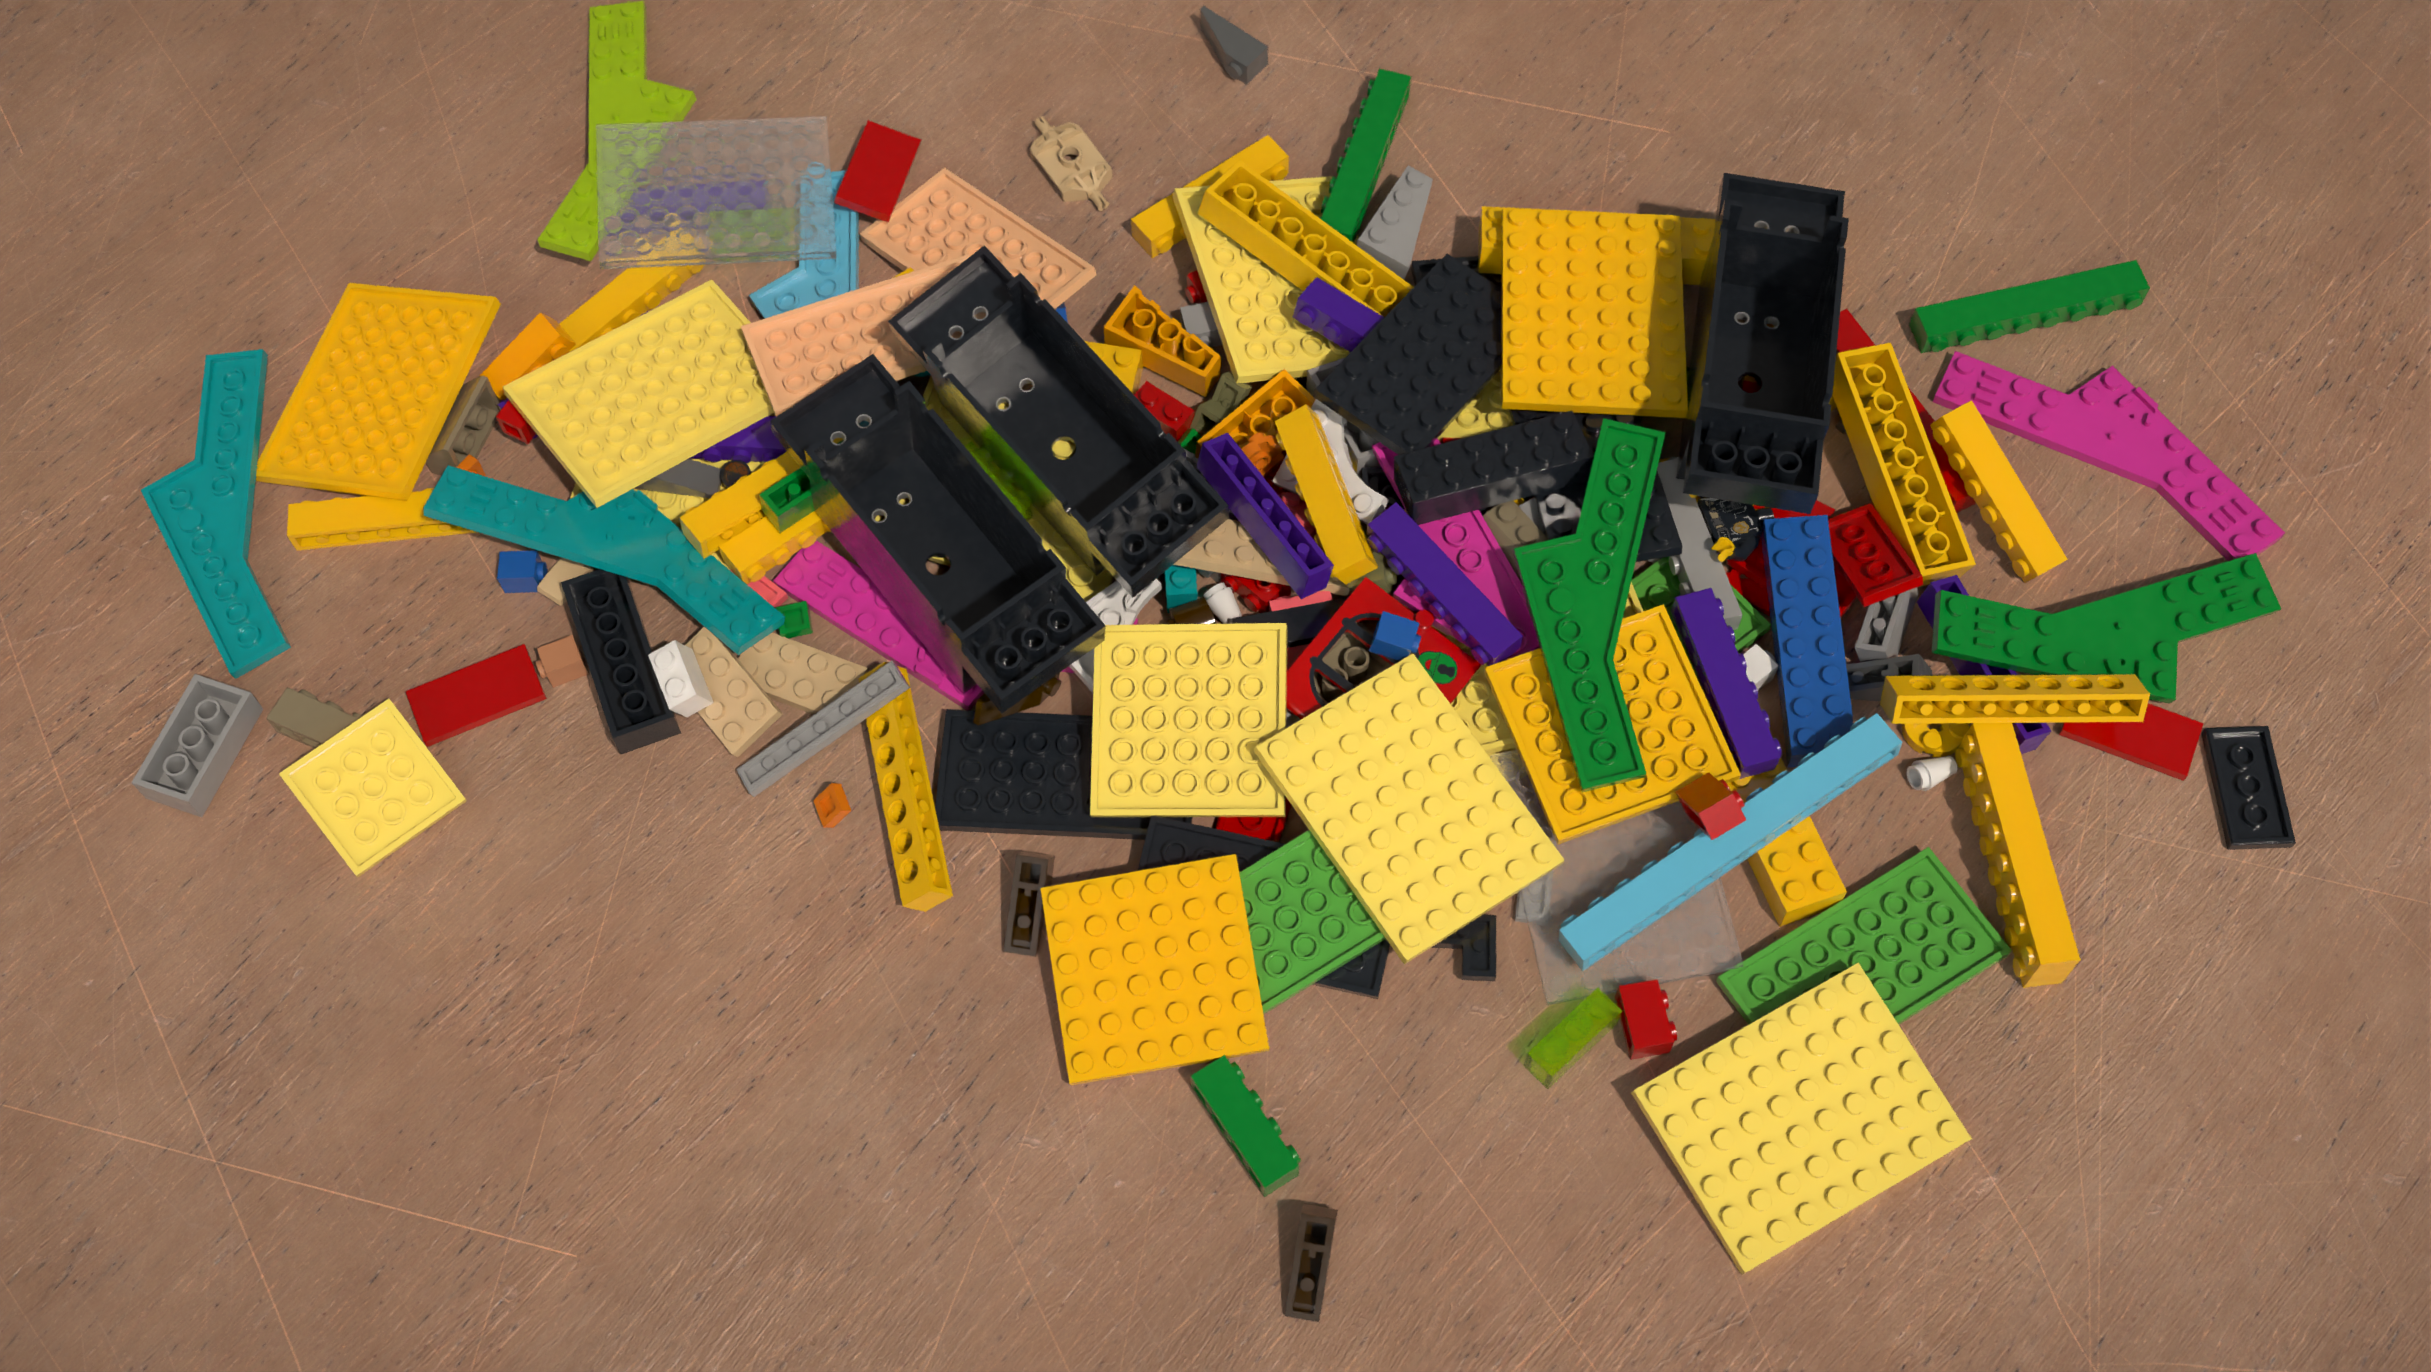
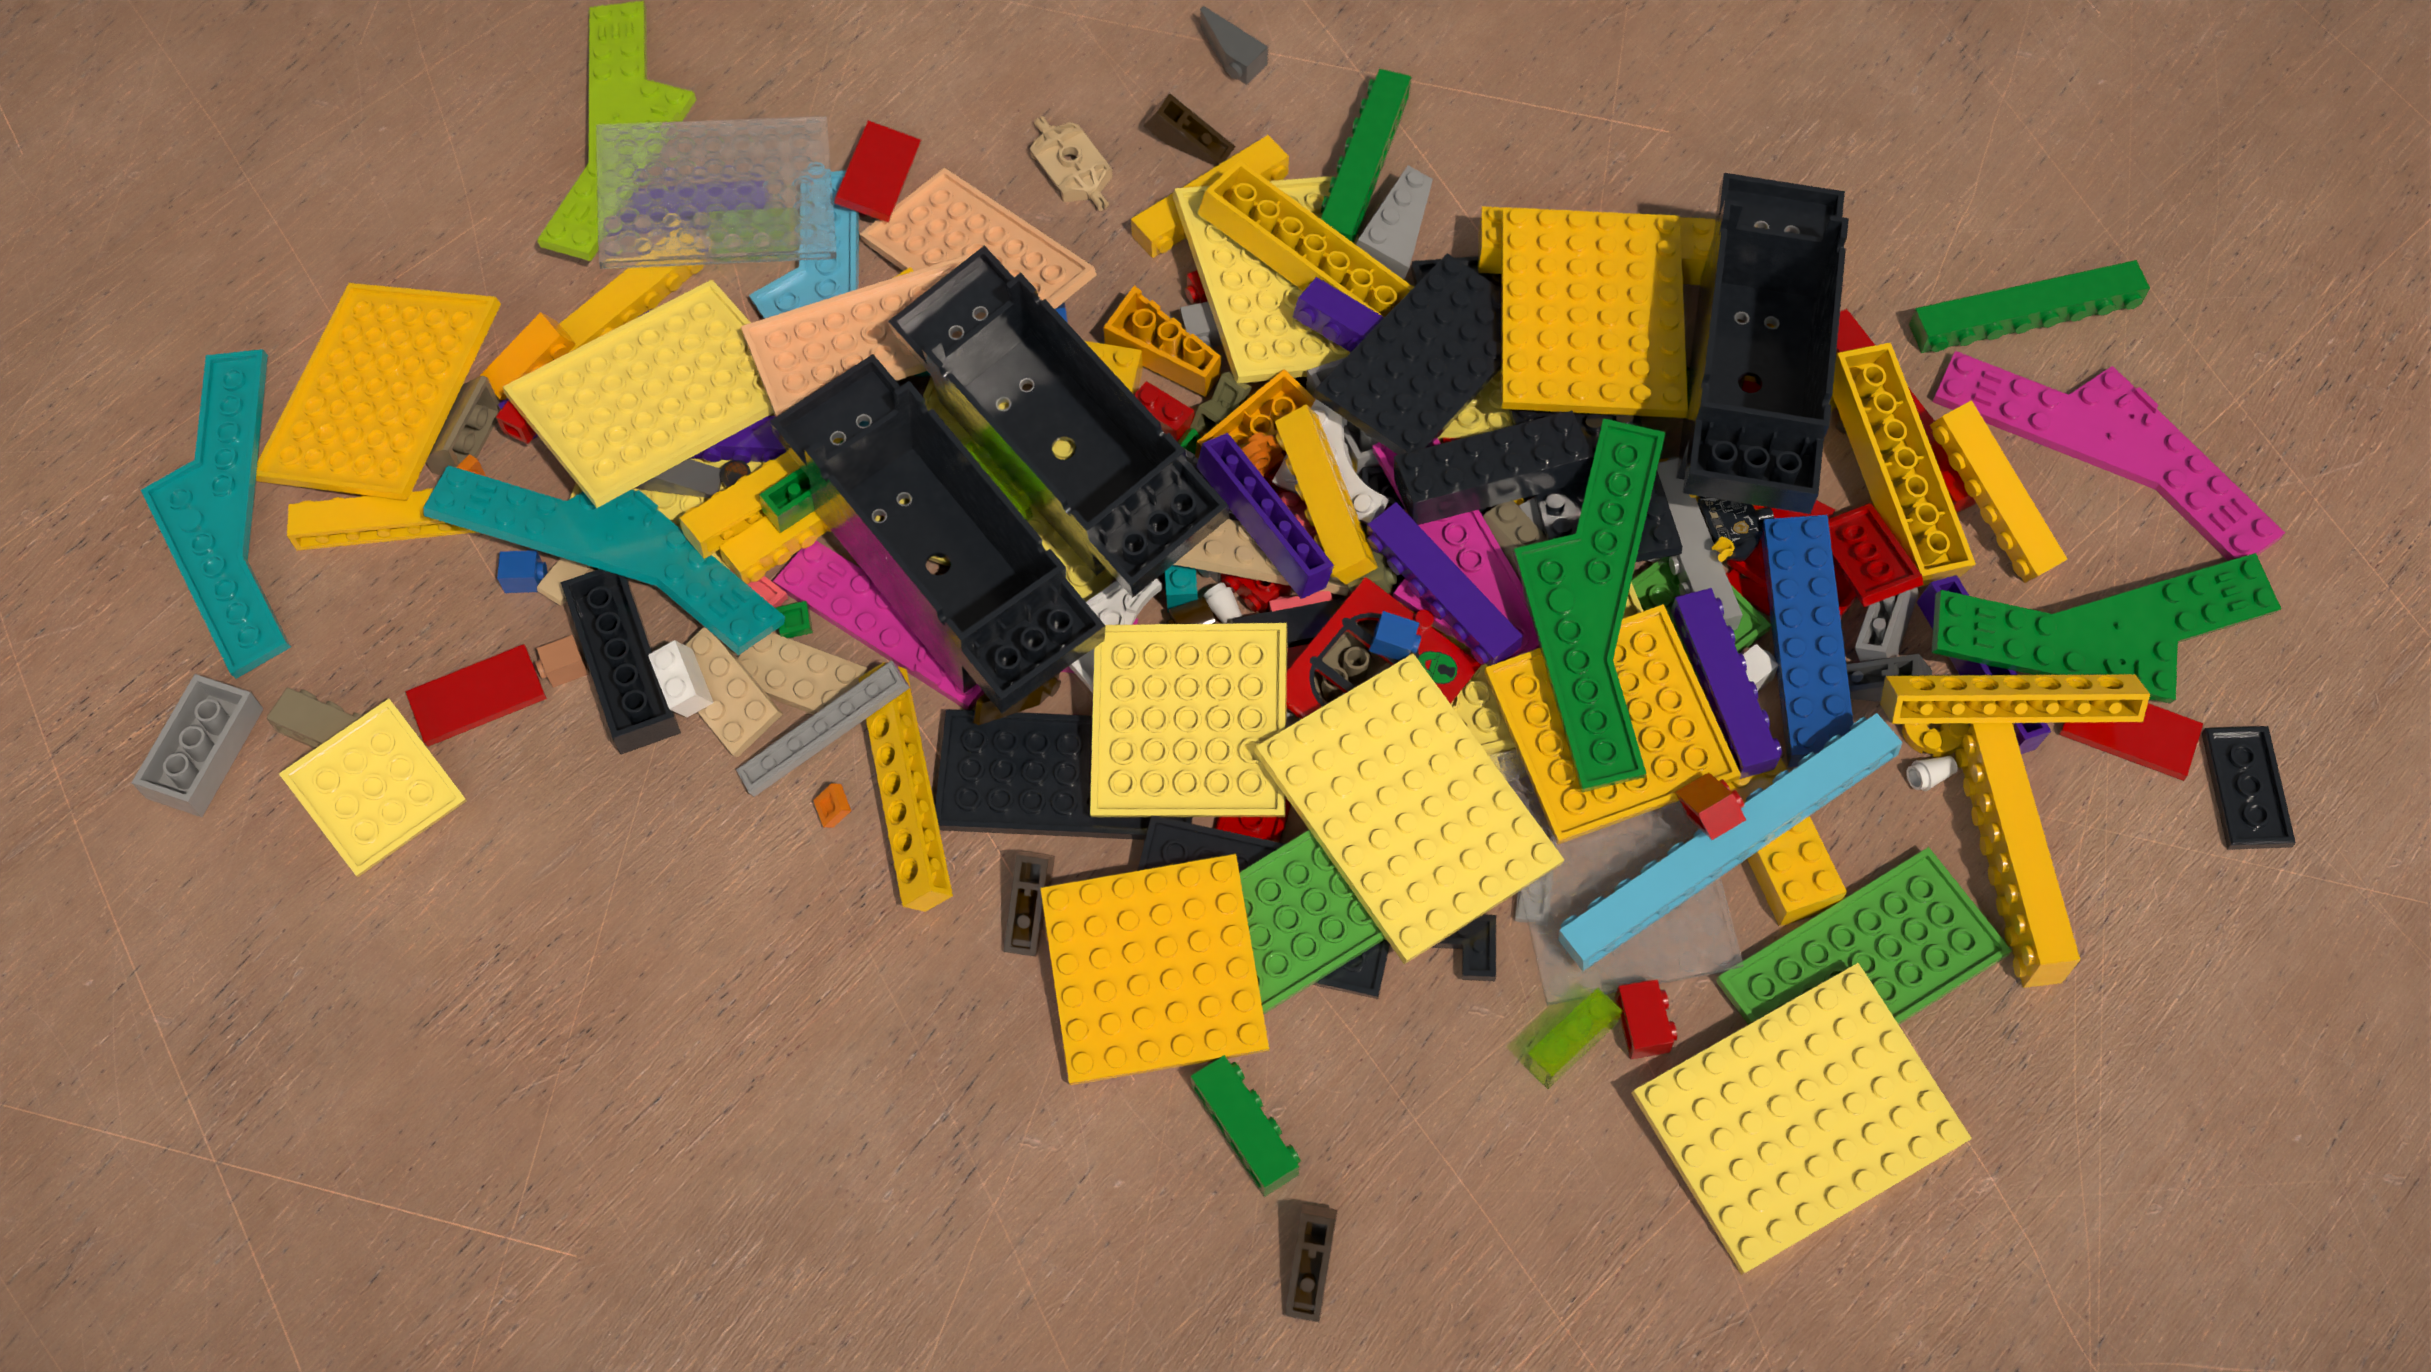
(1187, 132): none -> dark brown slope

